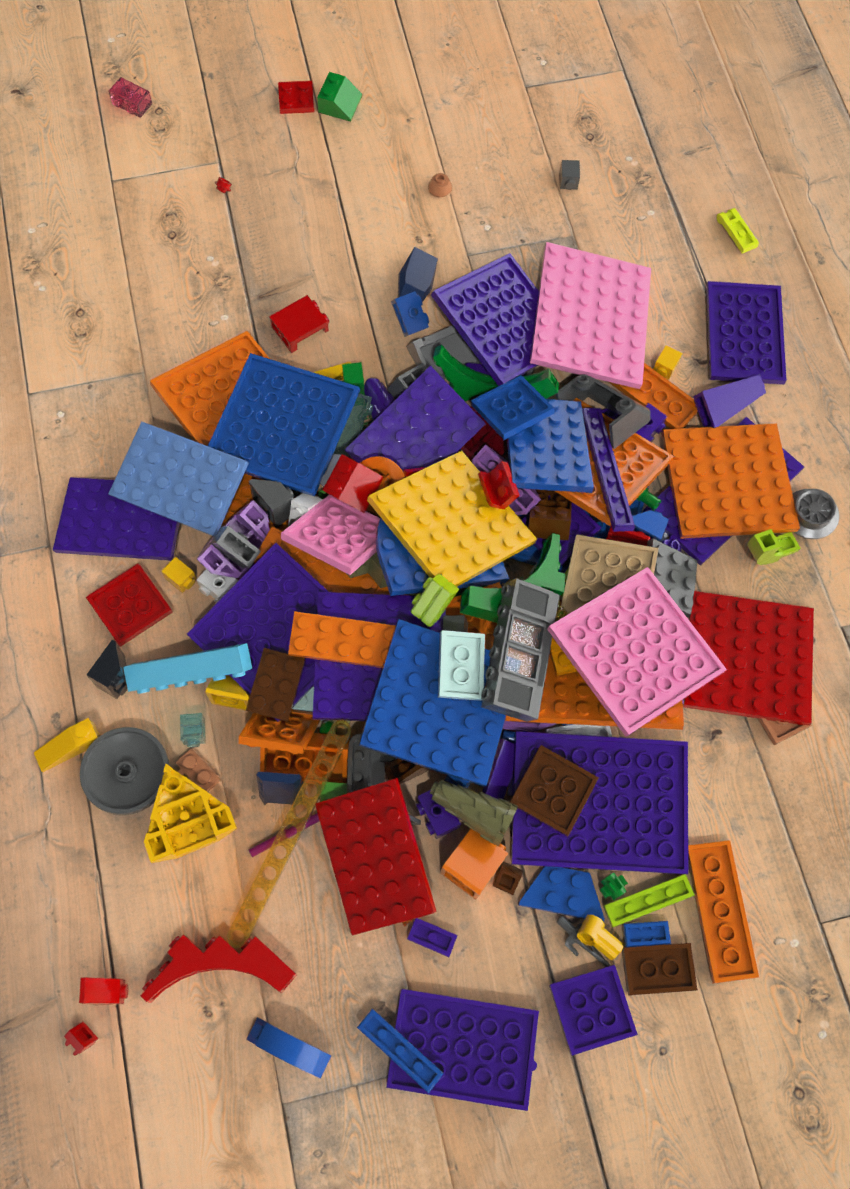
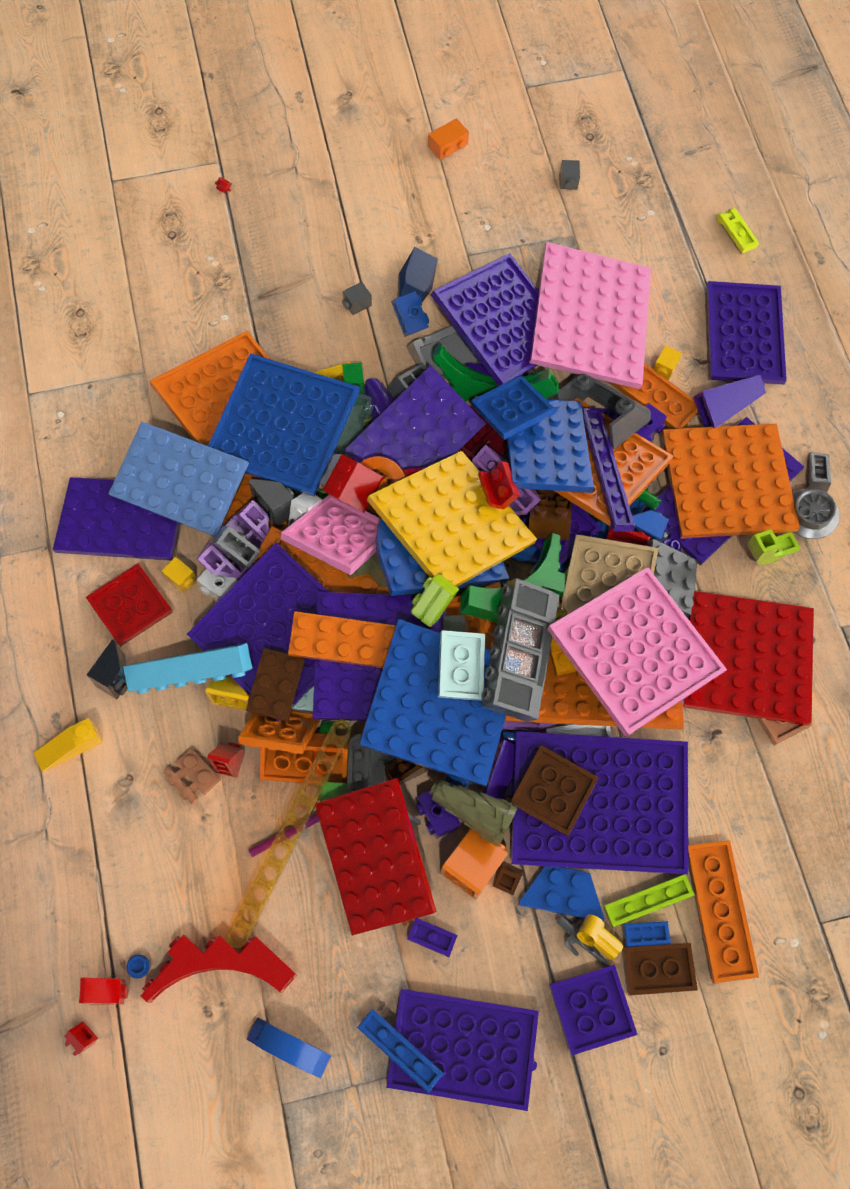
(123, 770): dark grey dish -> none
(130, 97): clear pink brick -> none
(138, 966): none -> blue plate
(184, 819): yellow wedge -> none
(192, 729): clear light blue brick -> none
(227, 759): none -> red slope
(278, 787): dark blue slope -> none
(296, 97): red plate -> none
(298, 322): red panel -> none
(338, 97): green slope -> none
(357, 298): none -> dark grey brick
(440, 185): nougat cone -> none
(448, 139): none -> orange brick
(613, 886): green gear -> none
(815, 482): none -> flat silver slope

